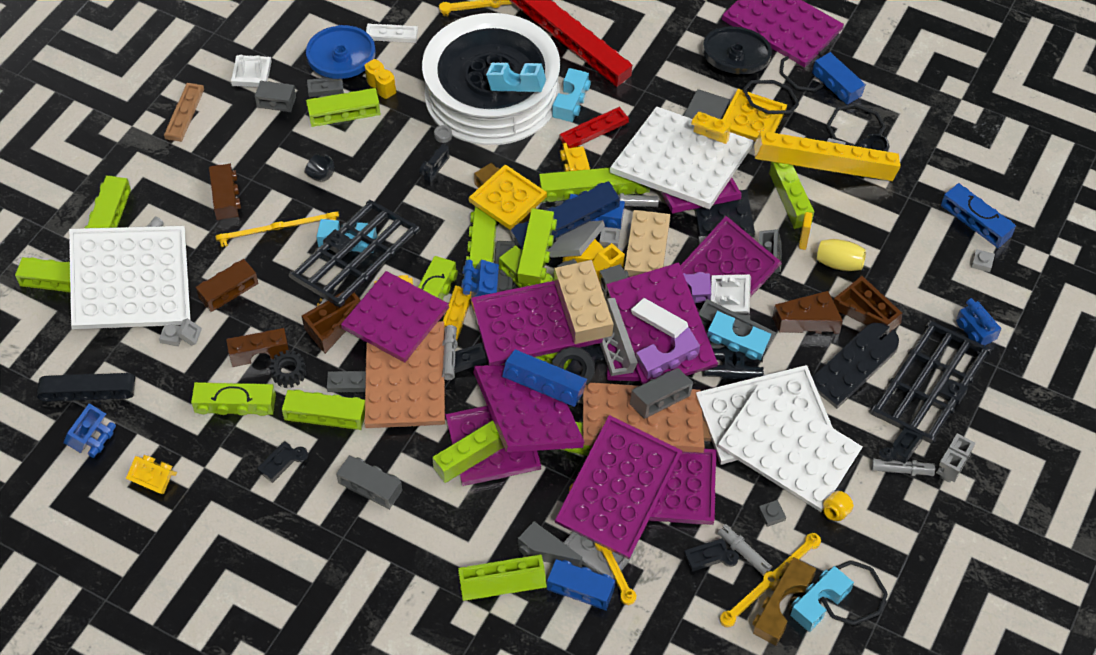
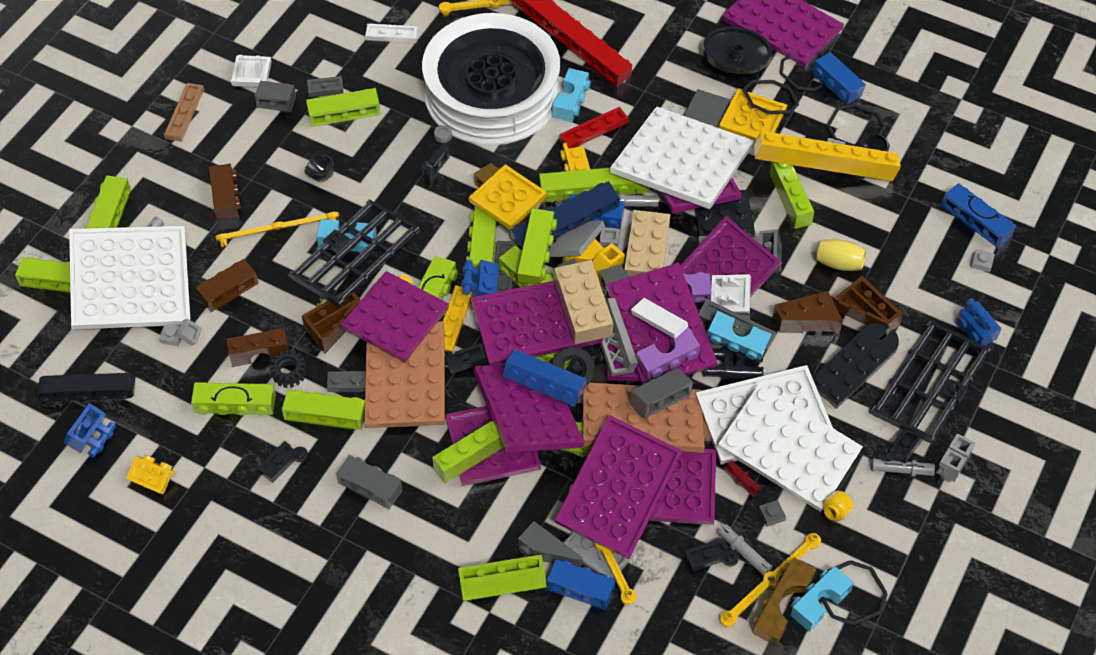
(340, 51): blue dish -> none
(380, 78): yellow brick -> none
(450, 345): light grey pin -> none
(504, 79): medium azure arch -> none
(711, 127): yellow bracket -> none
(742, 478): none -> dark red pin
(805, 230): yellow tile -> none

